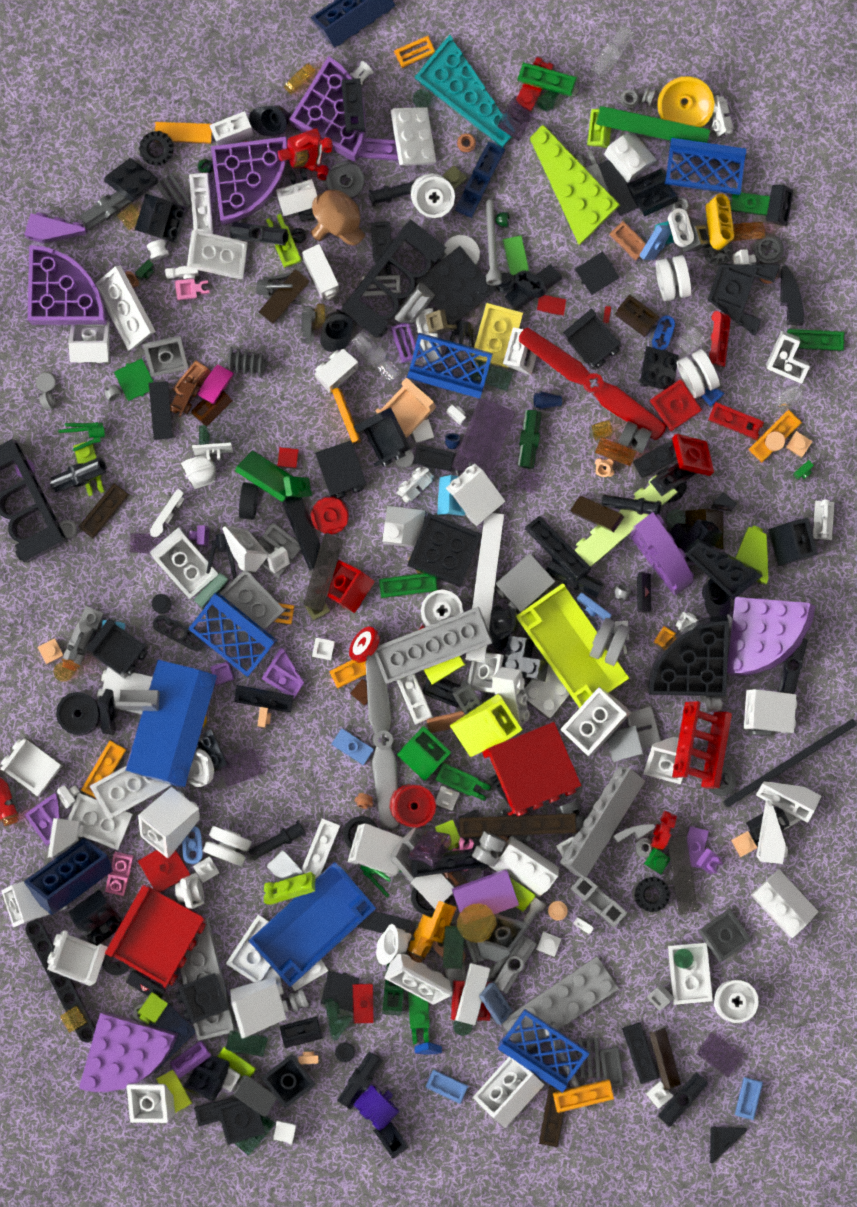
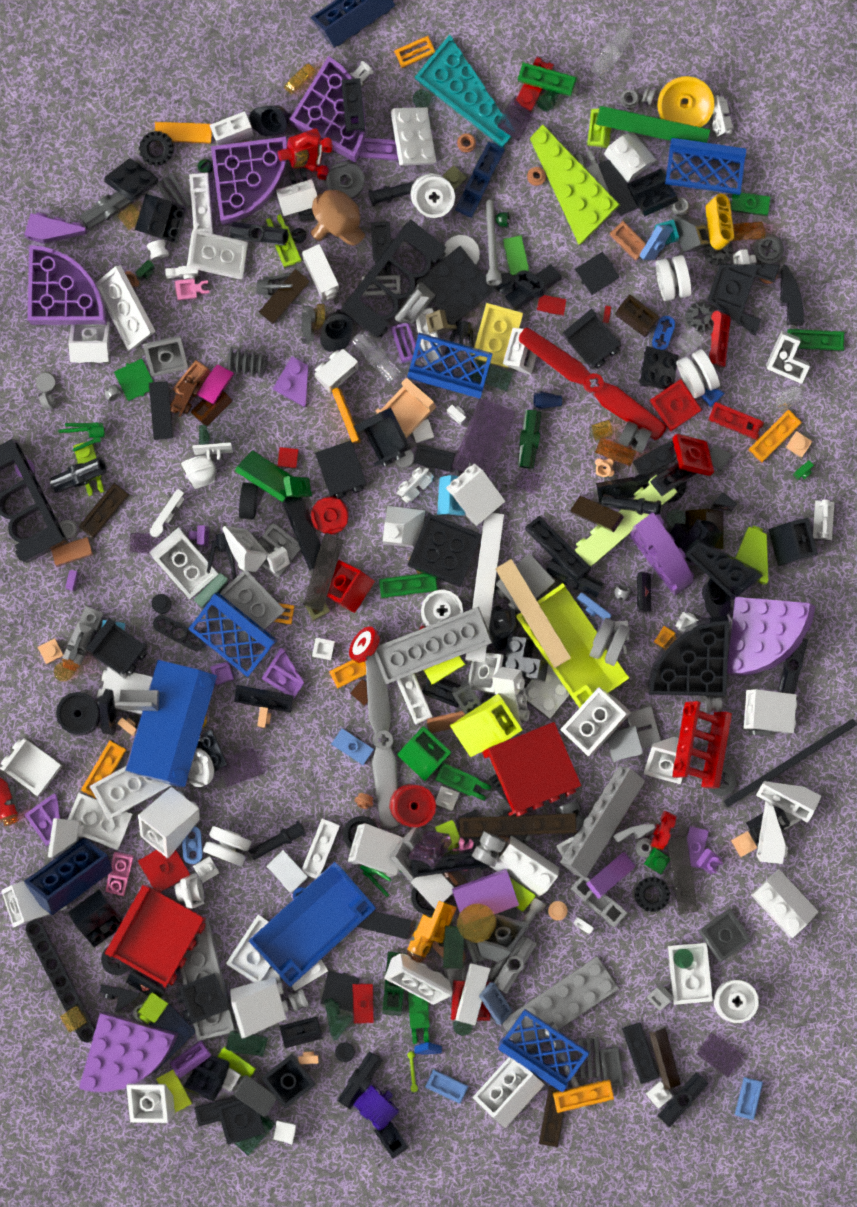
(67, 796): white tile -> none
(72, 552): none -> nougat slope
(72, 580): none -> medium lavender tile
(76, 958): white panel -> none
(124, 996): none -> black slope
(128, 725): none -> light nougat plate
(289, 888): lime plate -> none
(293, 381): none -> medium lavender wing
(391, 944): white piece -> none
(414, 1087): none -> lime hinge
(452, 440): dark blue hinge -> none
(533, 613): none -> tan tile
(536, 182): none -> nougat plate
(548, 944): white plate -> none
(610, 875): none -> medium lavender tile
(622, 487): none -> black hinge
(681, 228): white plate -> none
(692, 312): none -> dark grey gear
(719, 457): none -> dark grey tile
(722, 1139): black tile -> none
(775, 441): light nougat tile -> none
(779, 205): black slope -> none

